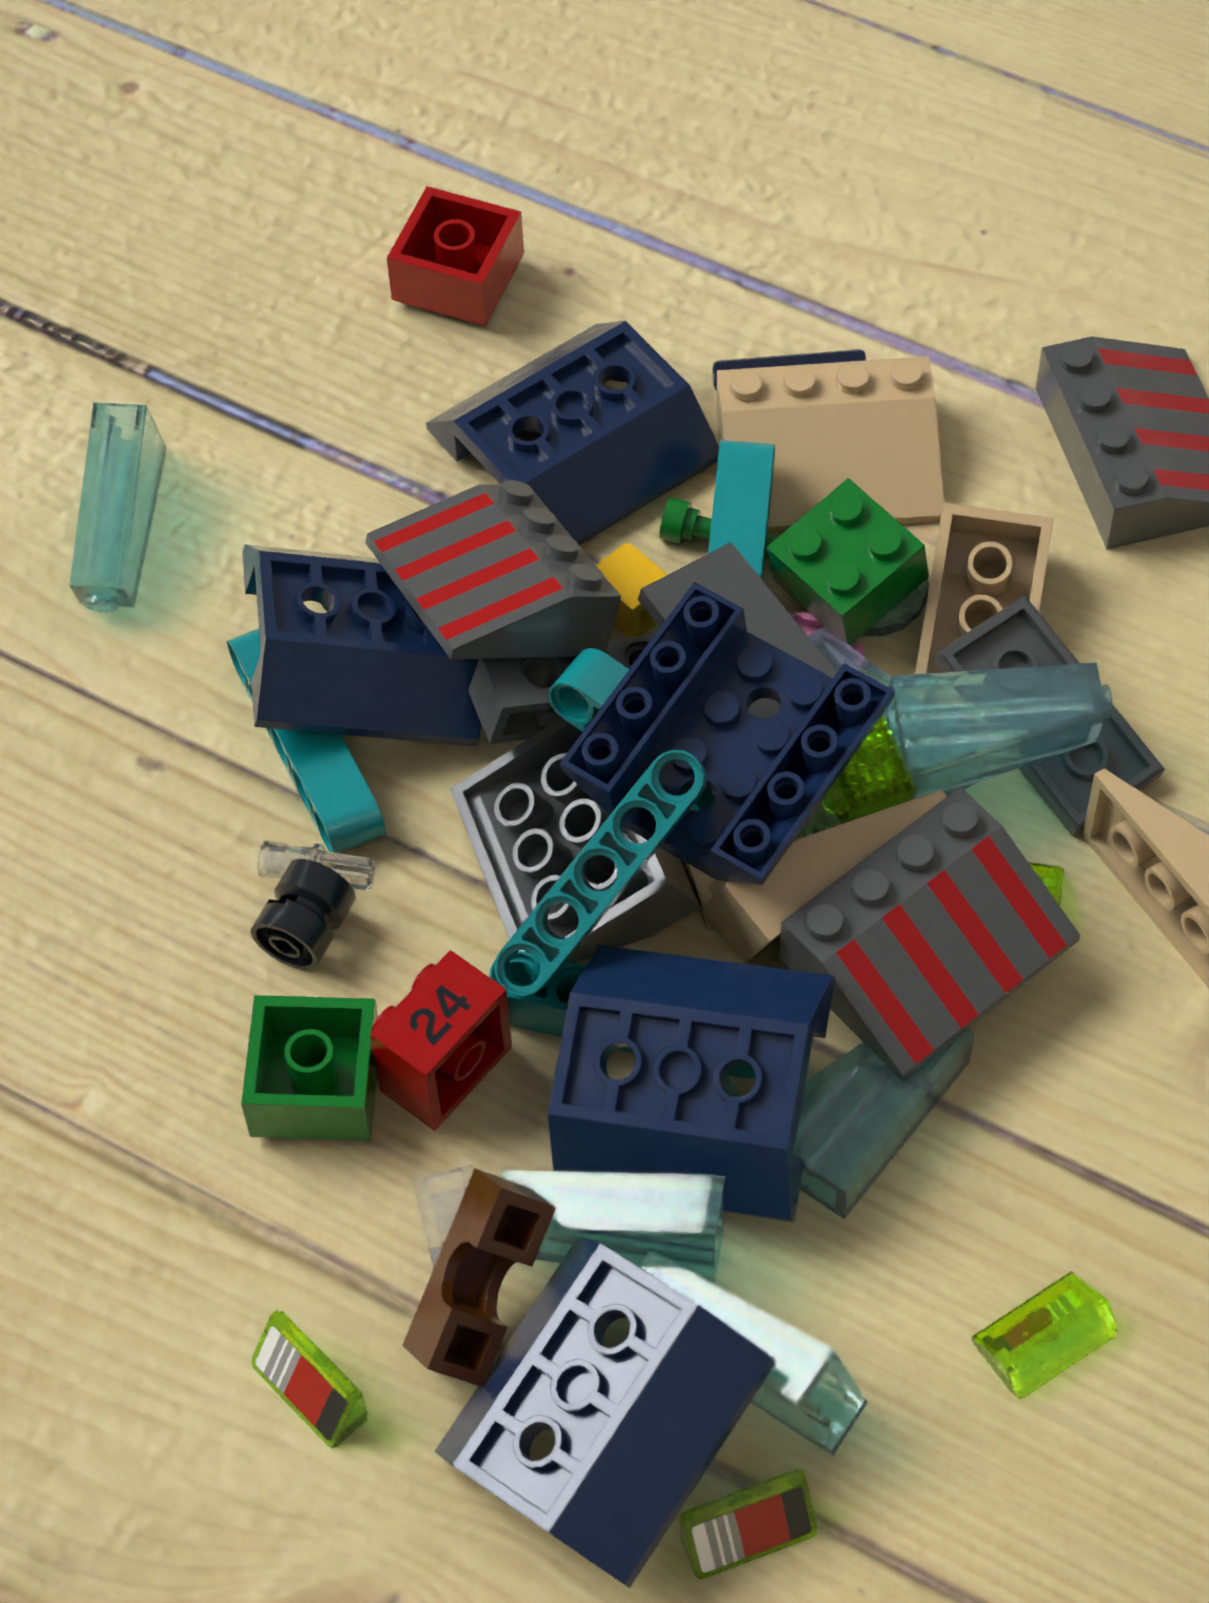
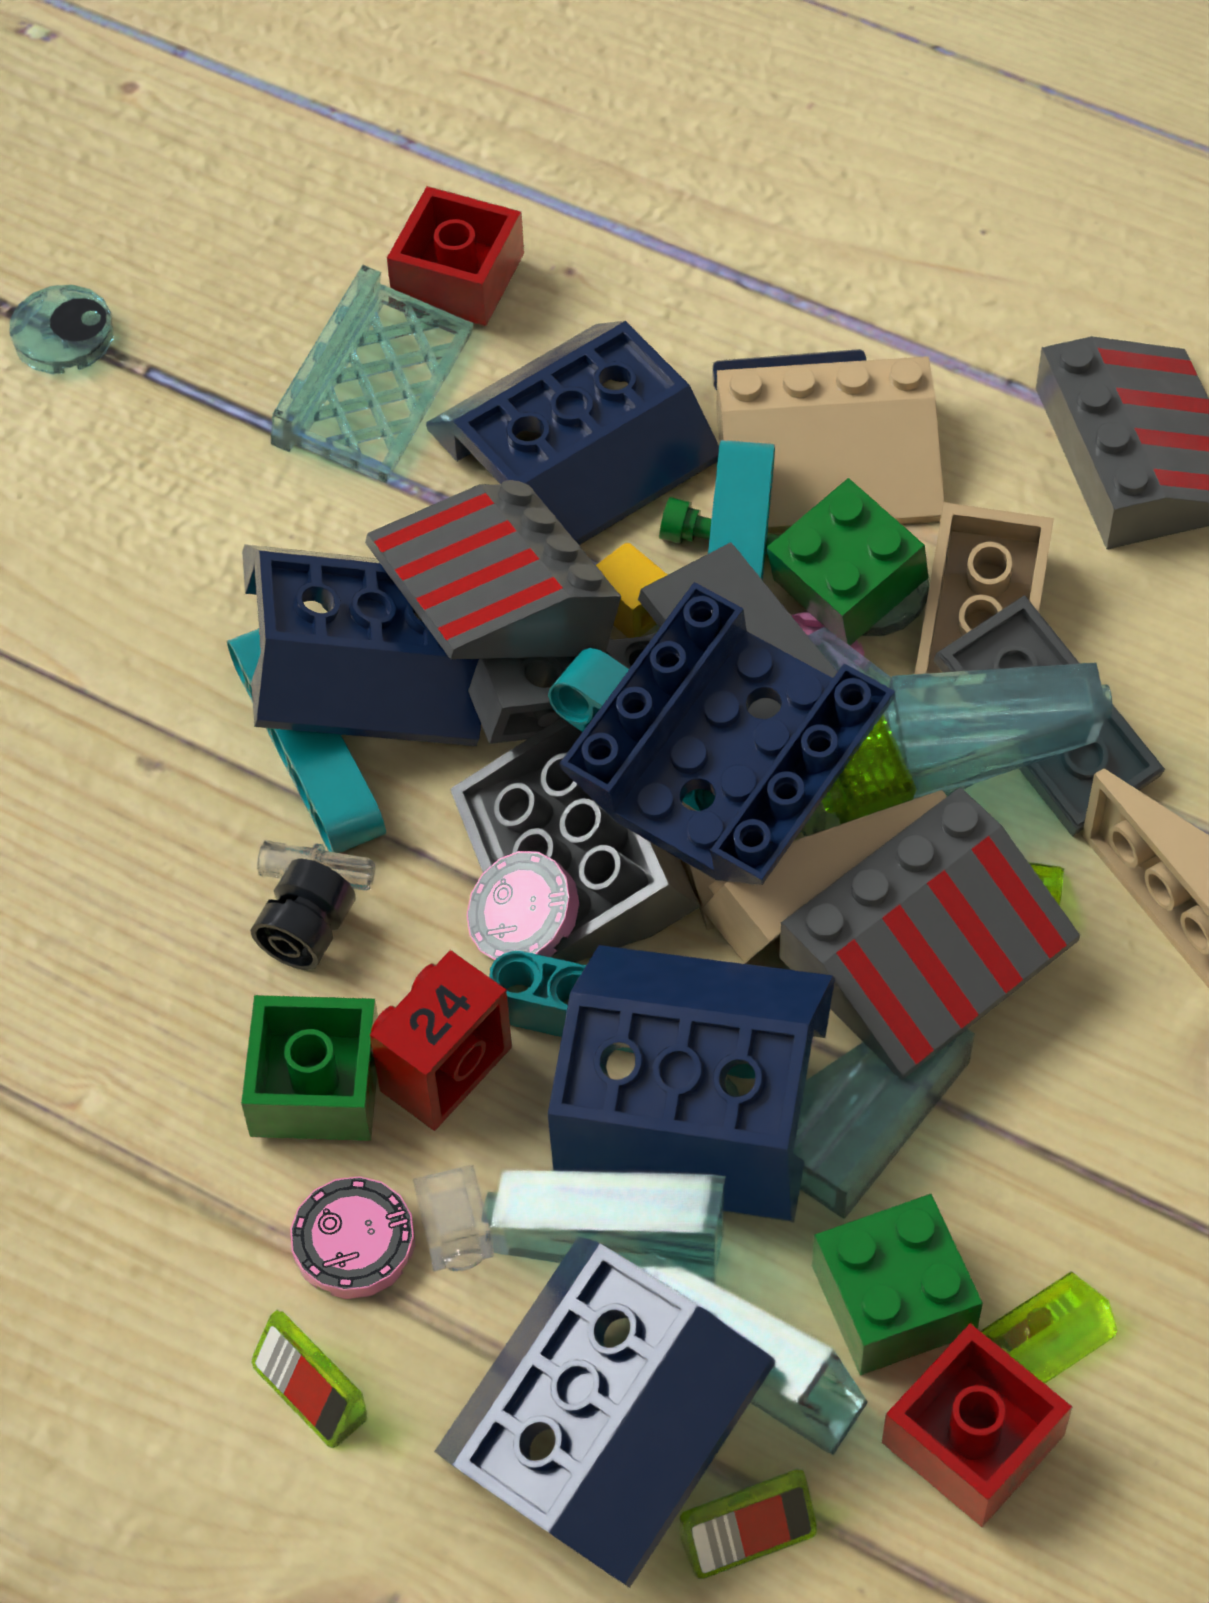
(61, 328): none -> clear light blue tile
(116, 505): clear light blue slope -> none
(327, 366): none -> clear light blue fence
(352, 1237): none -> tile
(457, 1316): reddish brown arch -> none
(522, 905): none -> tile
(573, 886): teal beam -> none
(895, 1283): none -> green brick
(976, 1424): none -> red brick

